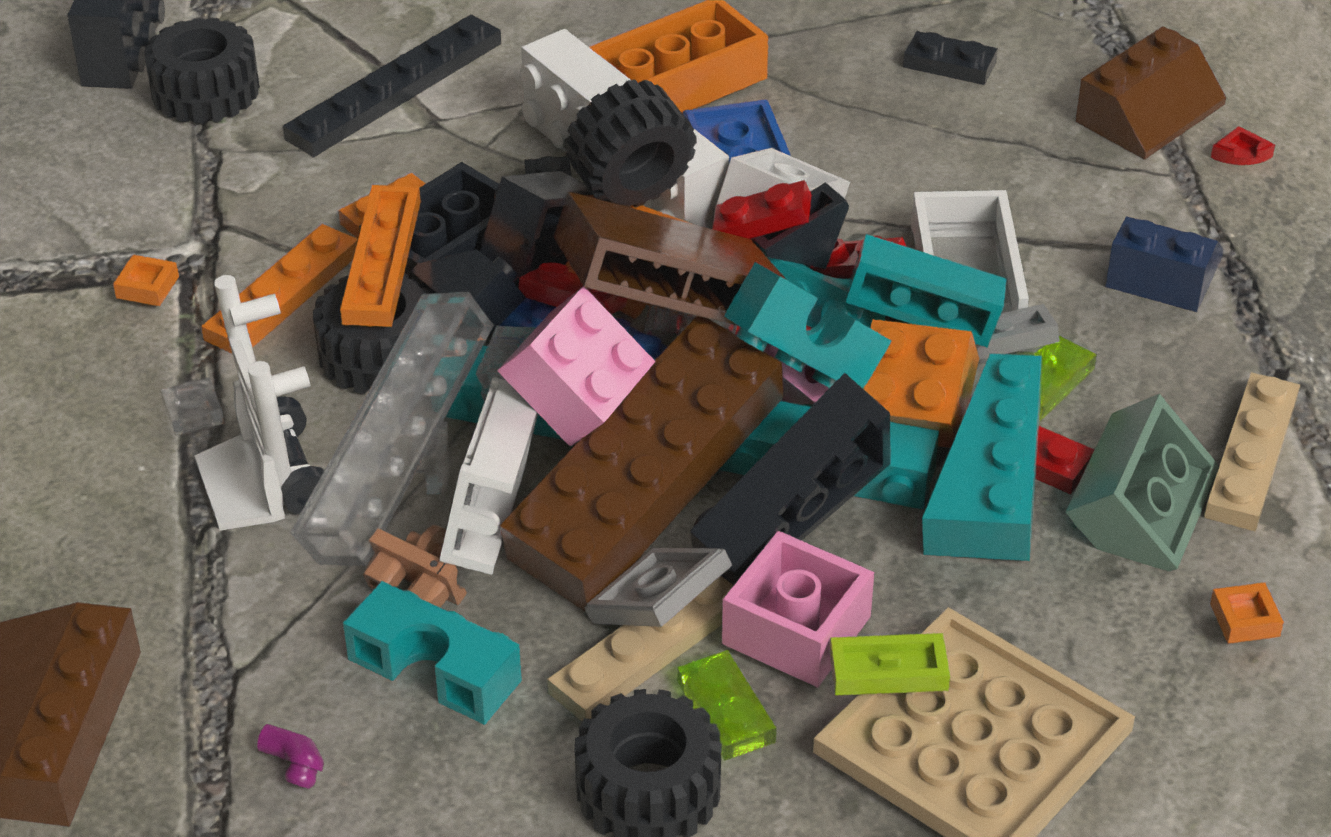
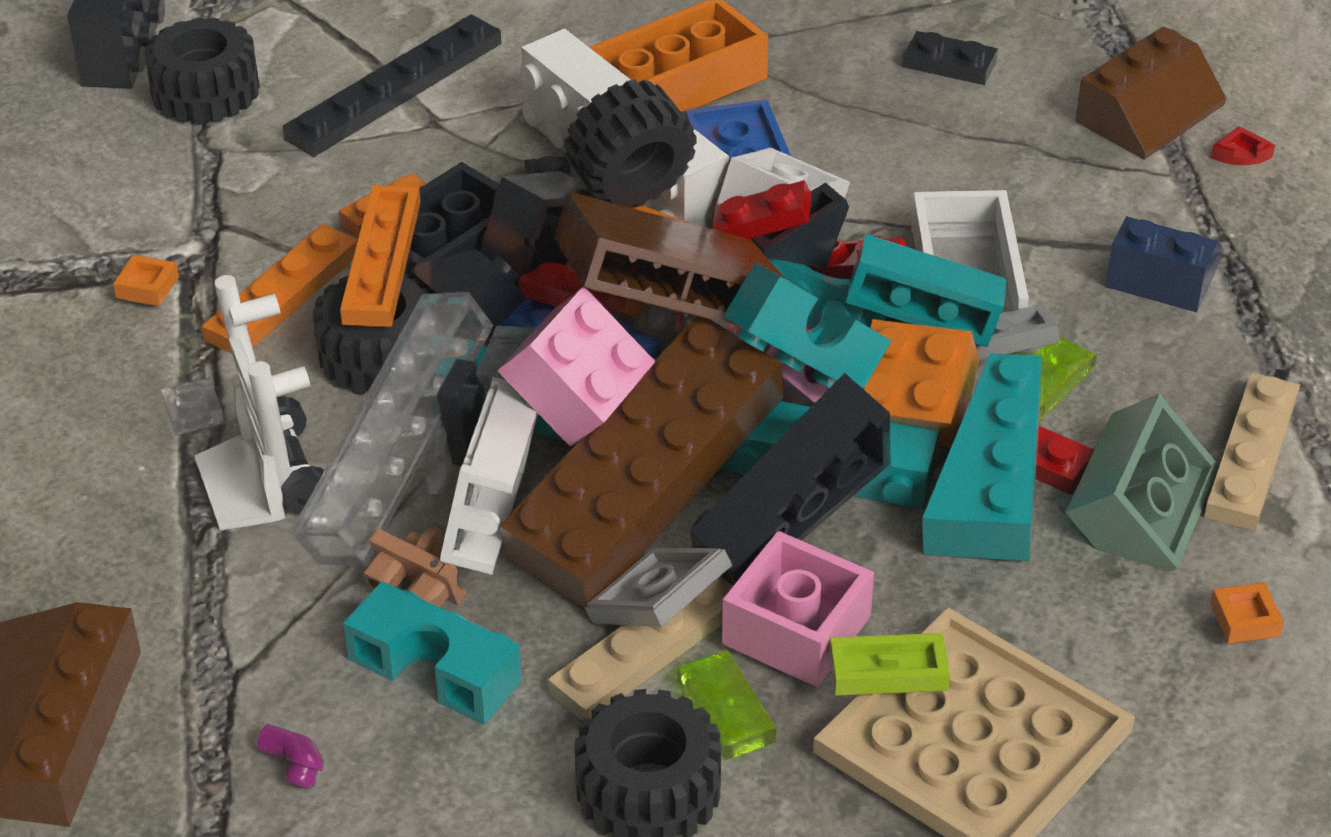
(460, 406): none -> black plate

